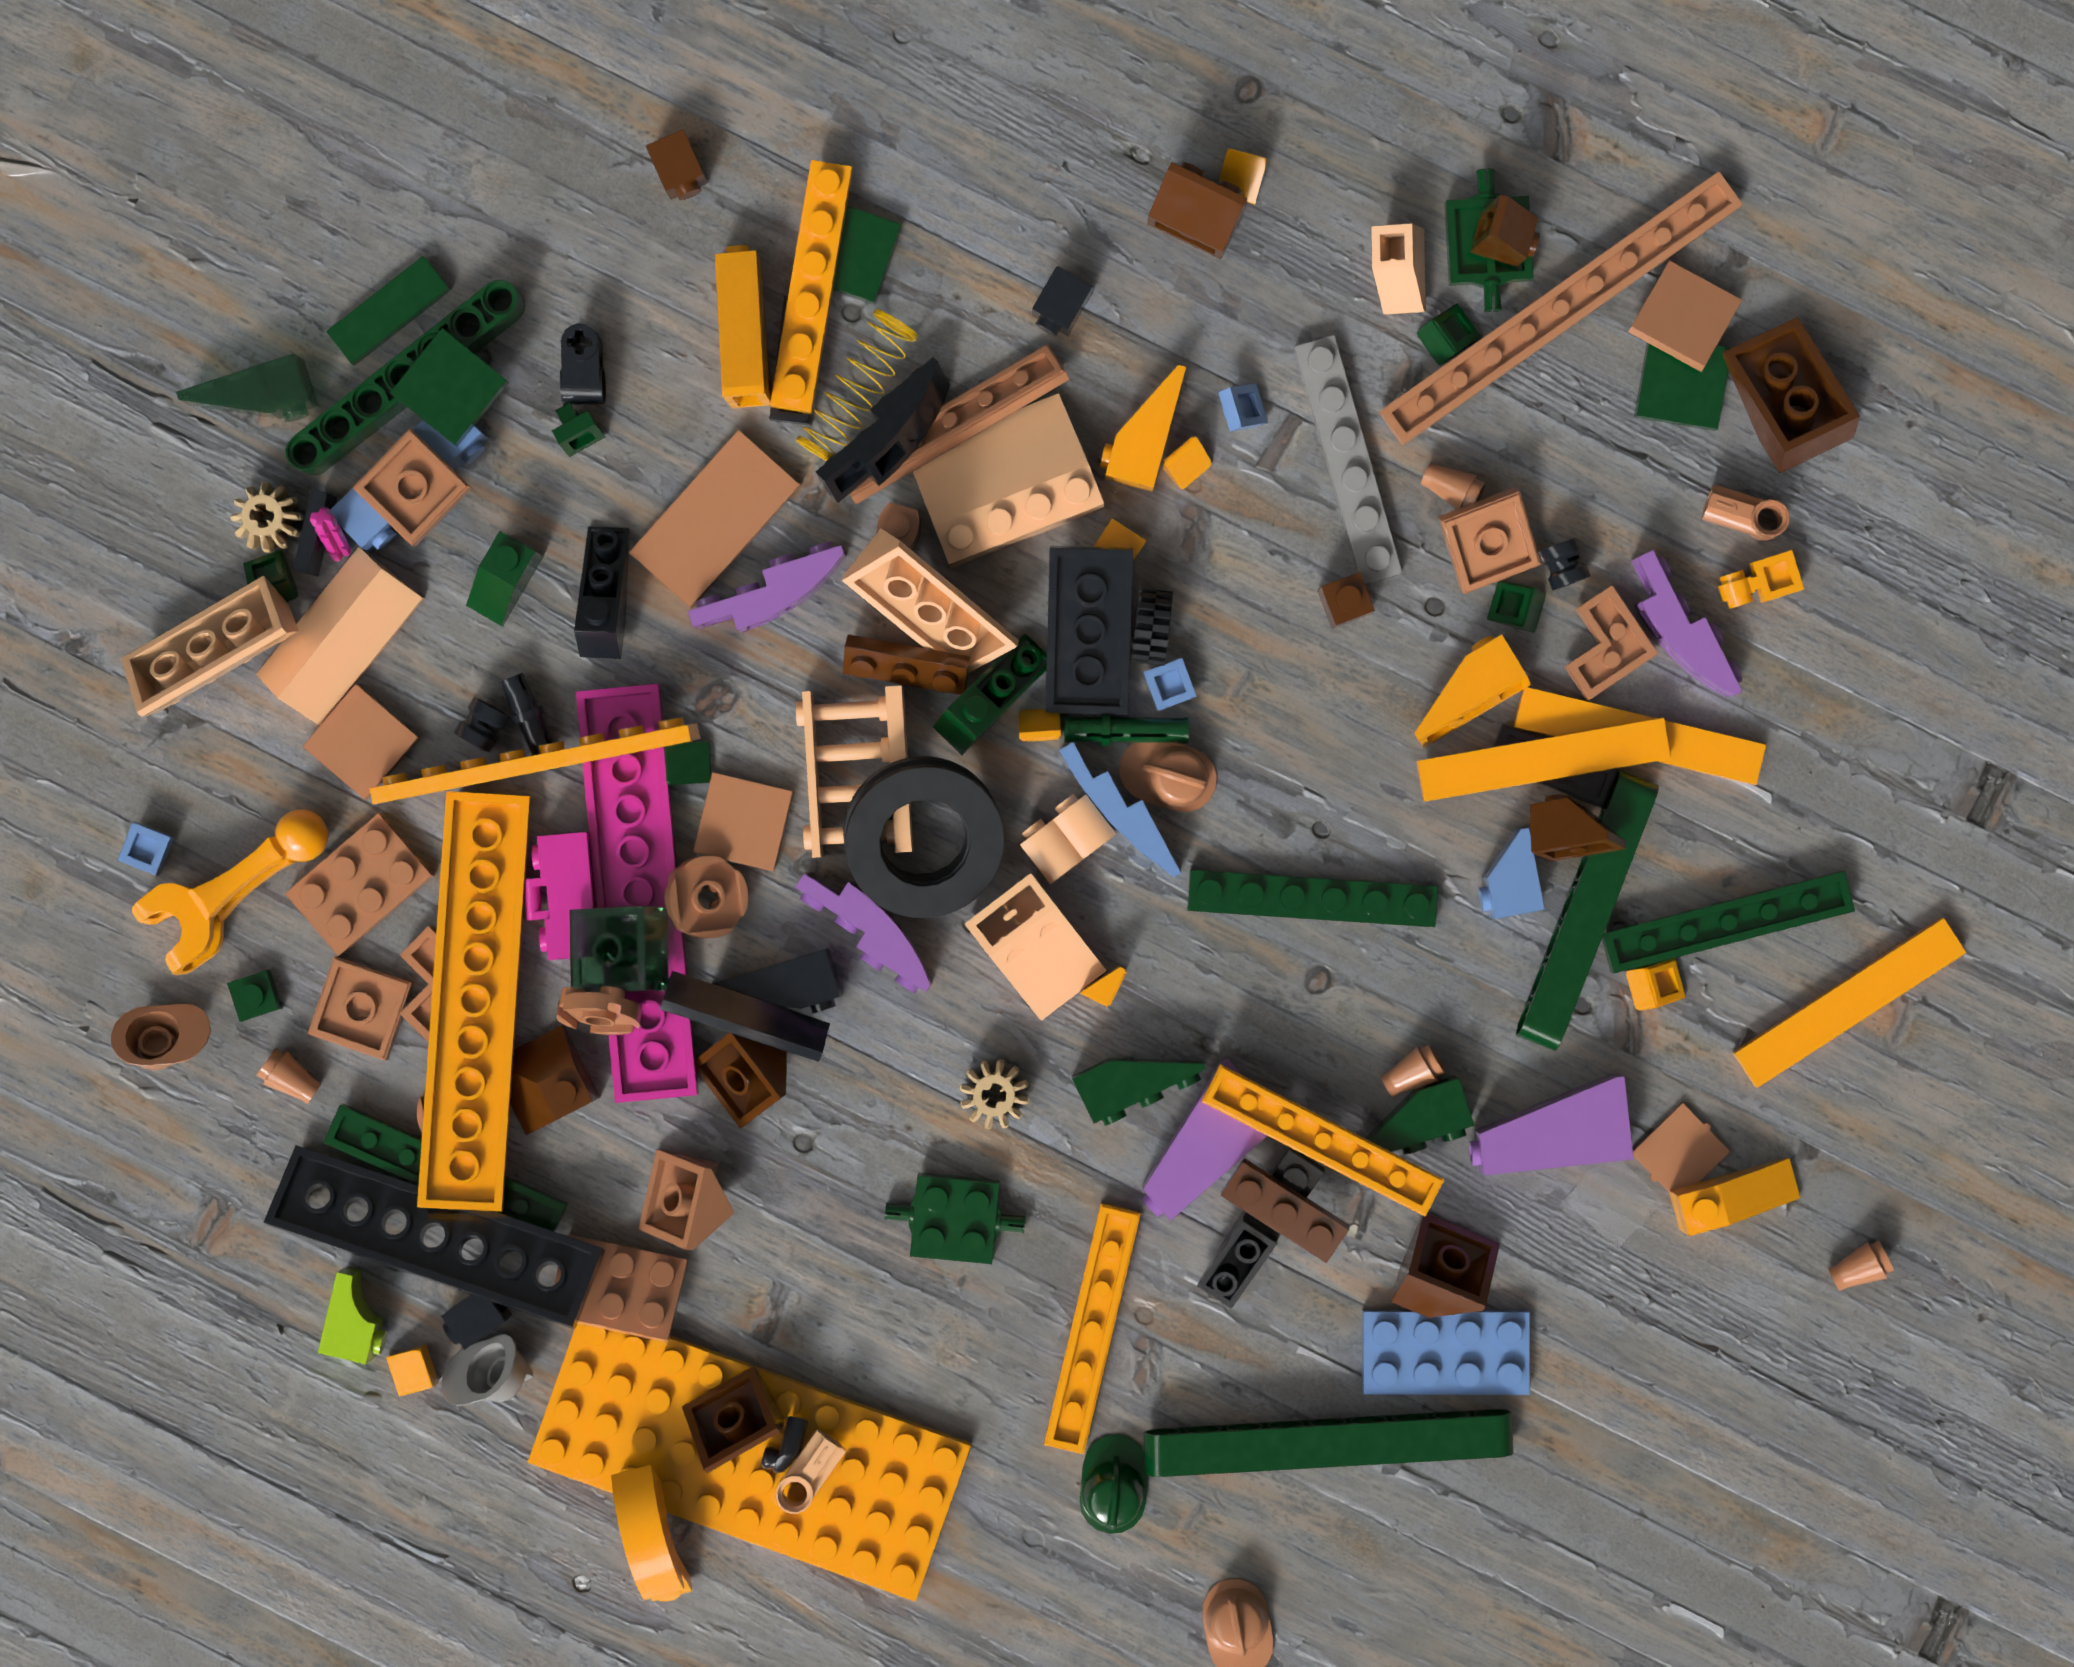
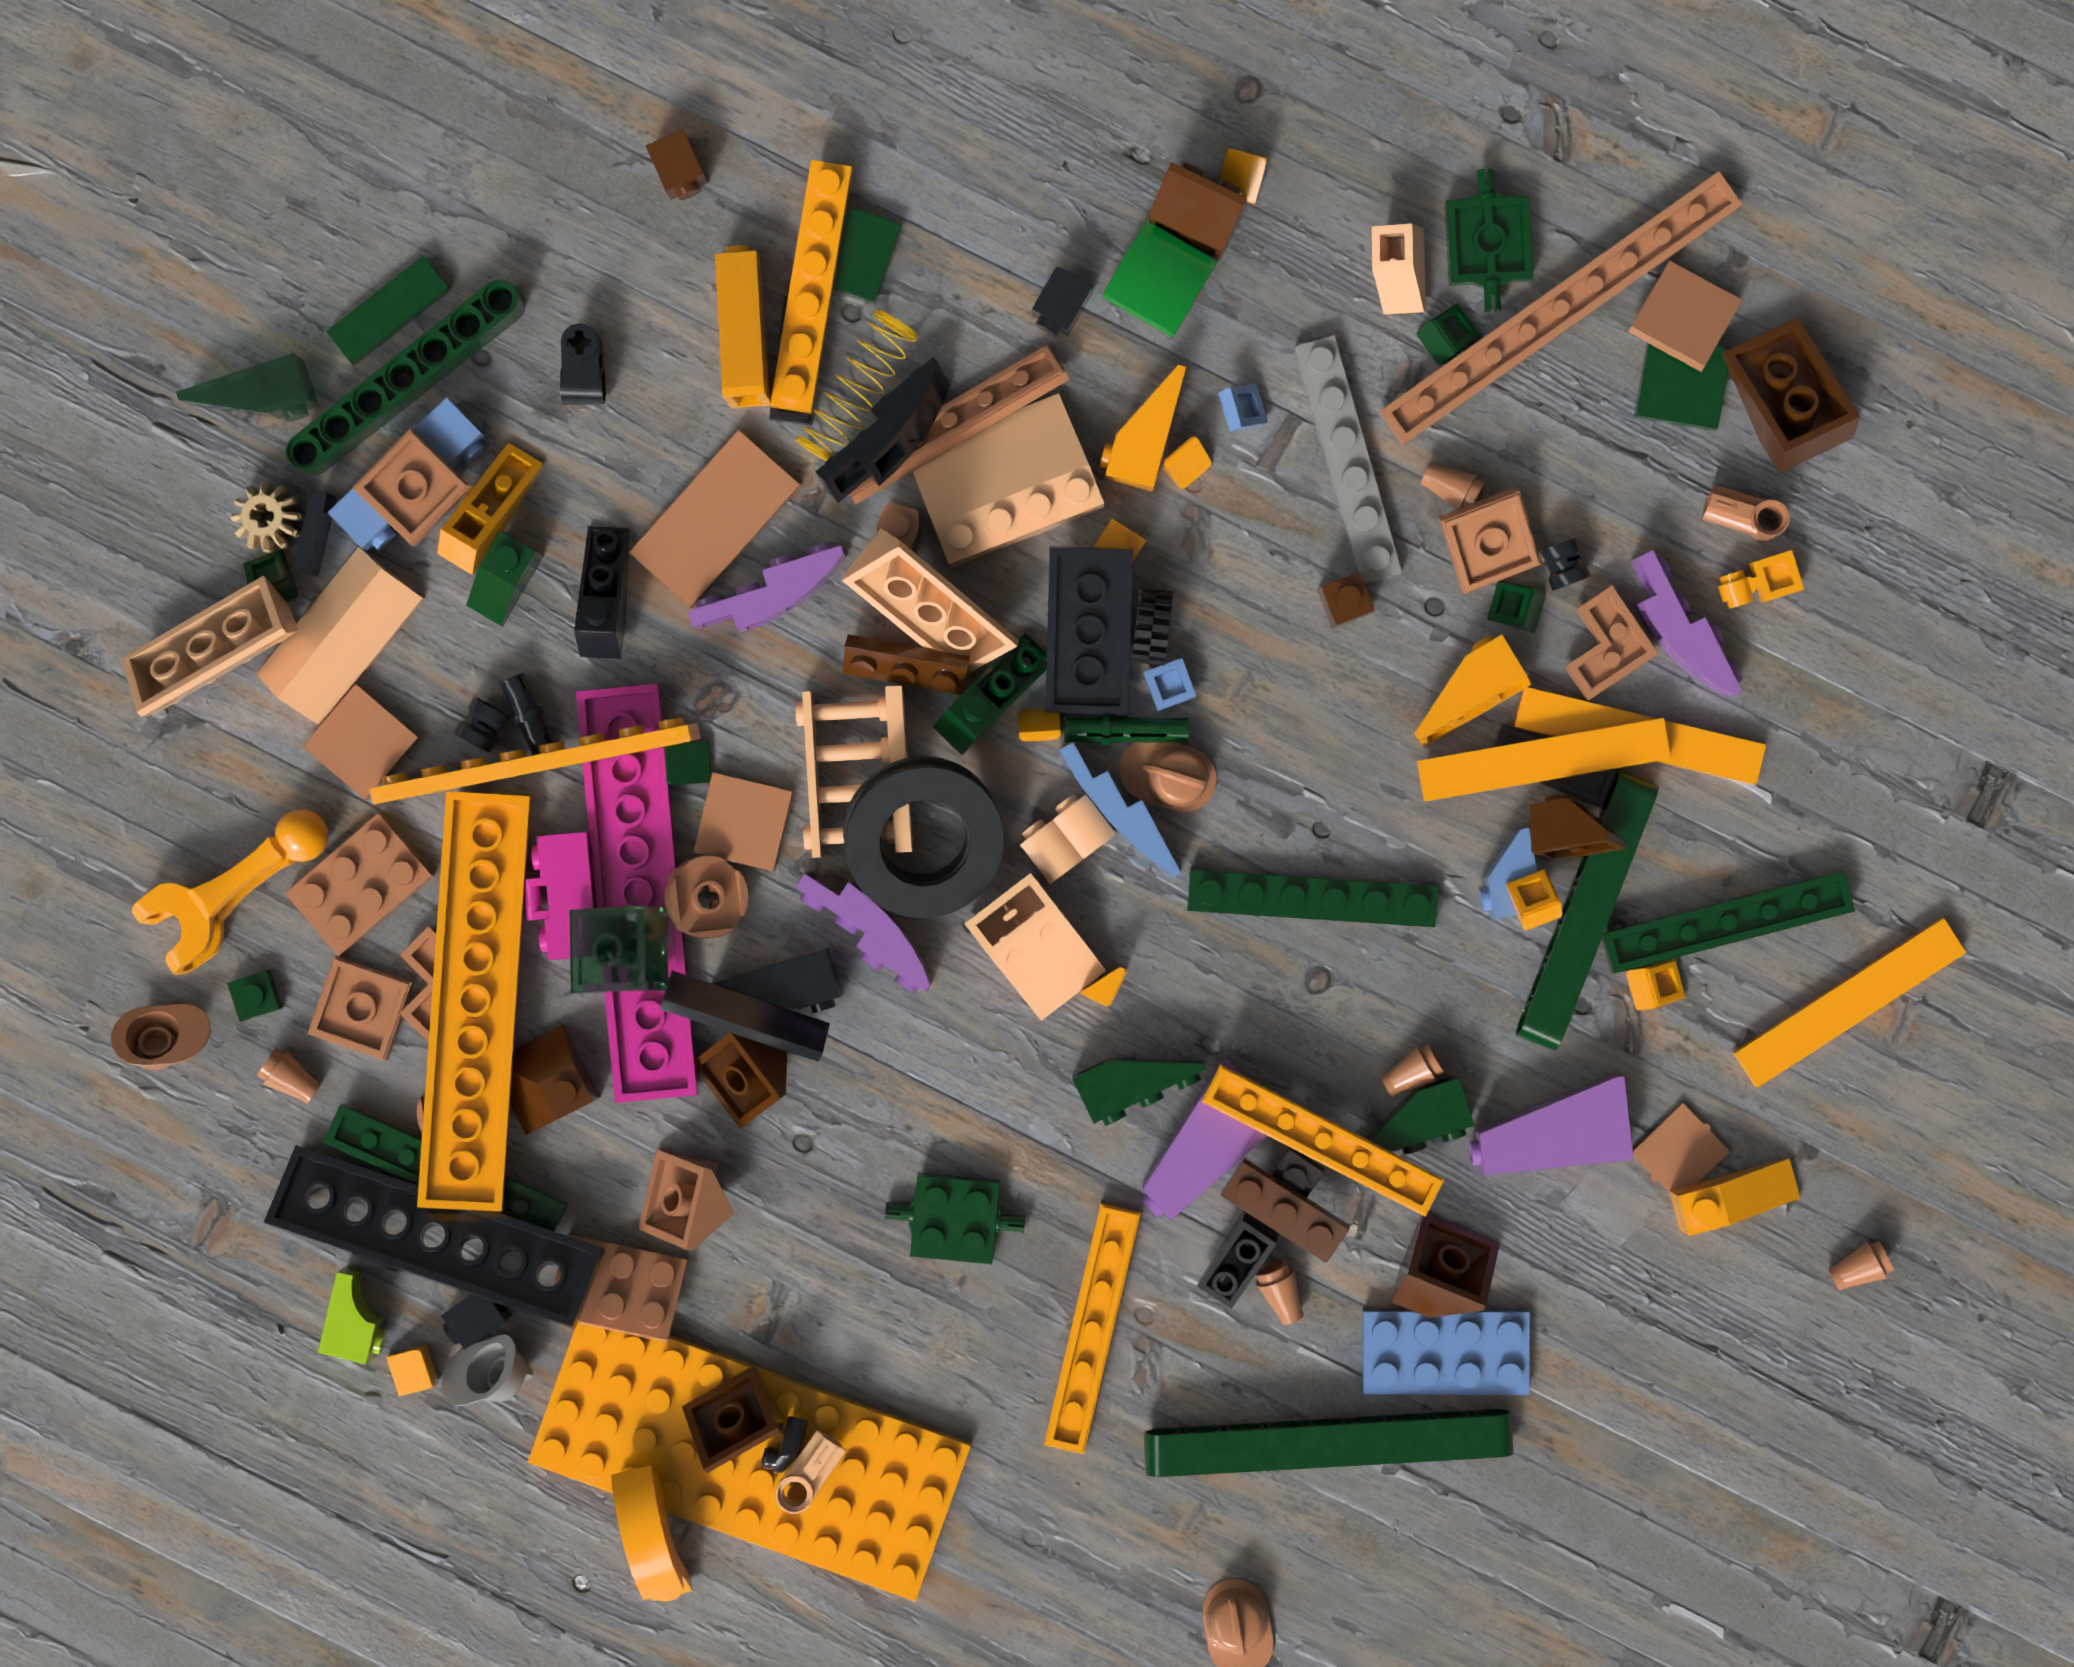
(146, 848): medium blue plate -> none
(330, 534): dark pink axle -> none
(449, 387): dark green tile -> none
(488, 508): none -> light orange slope
(576, 430): dark green tile -> none
(605, 1011): nougat plate -> none
(1003, 1105): tan gear -> none
(1113, 1484): dark green piece -> none
(1159, 279): none -> green slope
(1280, 1289): none -> nougat cone
(1506, 232): reddish brown slope -> none
(1534, 899): none -> light orange slope

